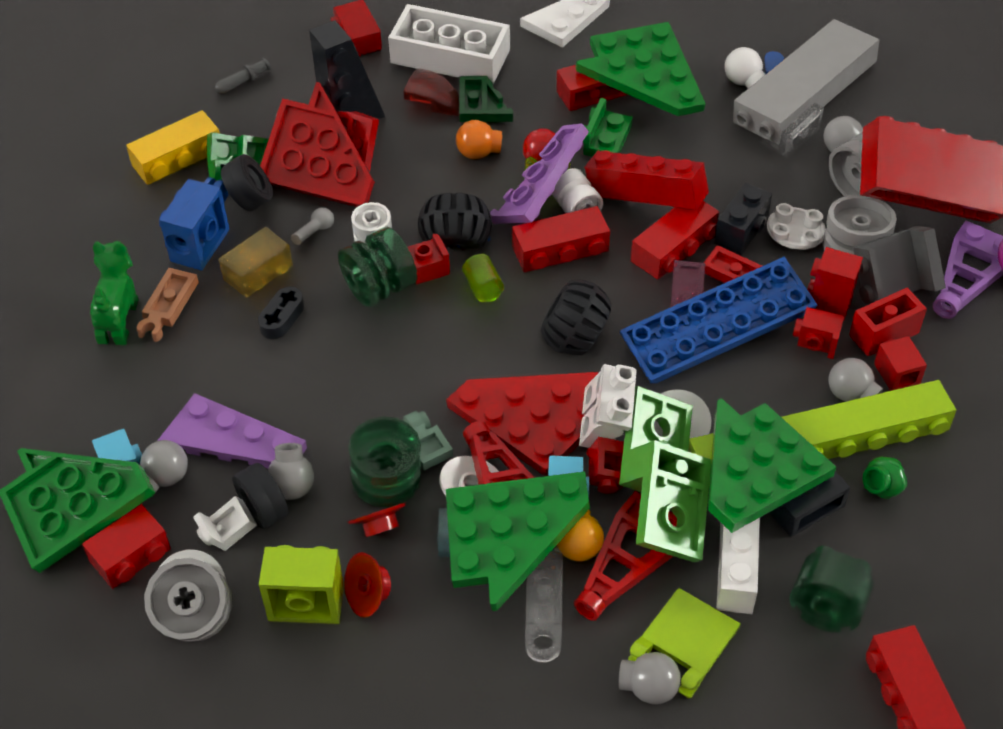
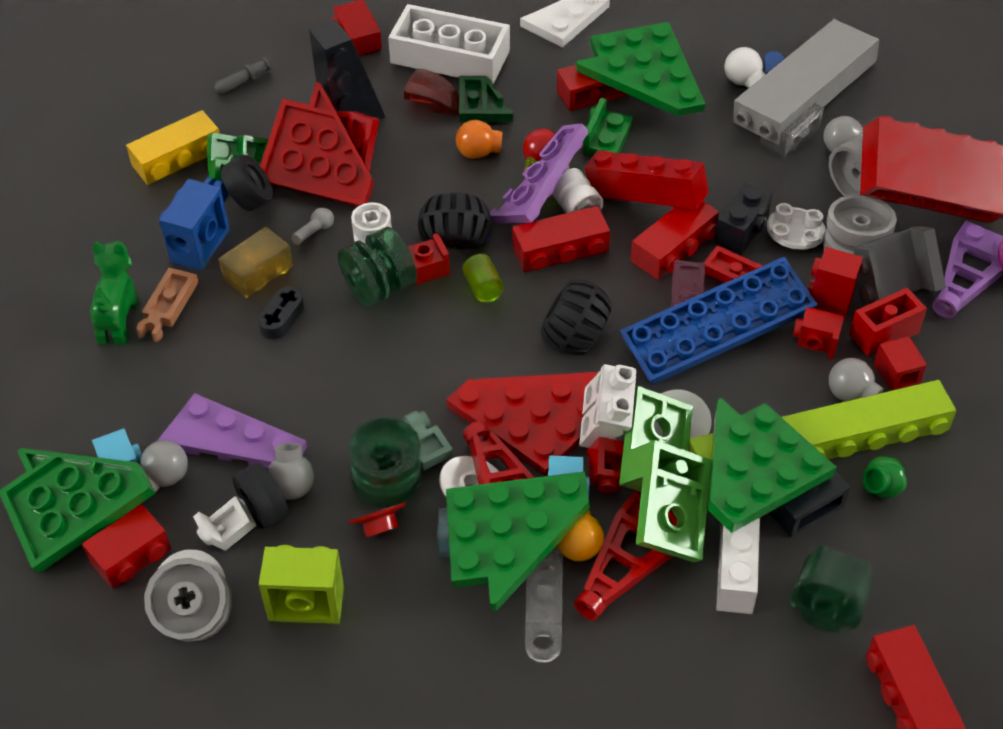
(366, 584): red piece -> none
(651, 677): light grey piece -> none
(688, 634): lime flag -> none

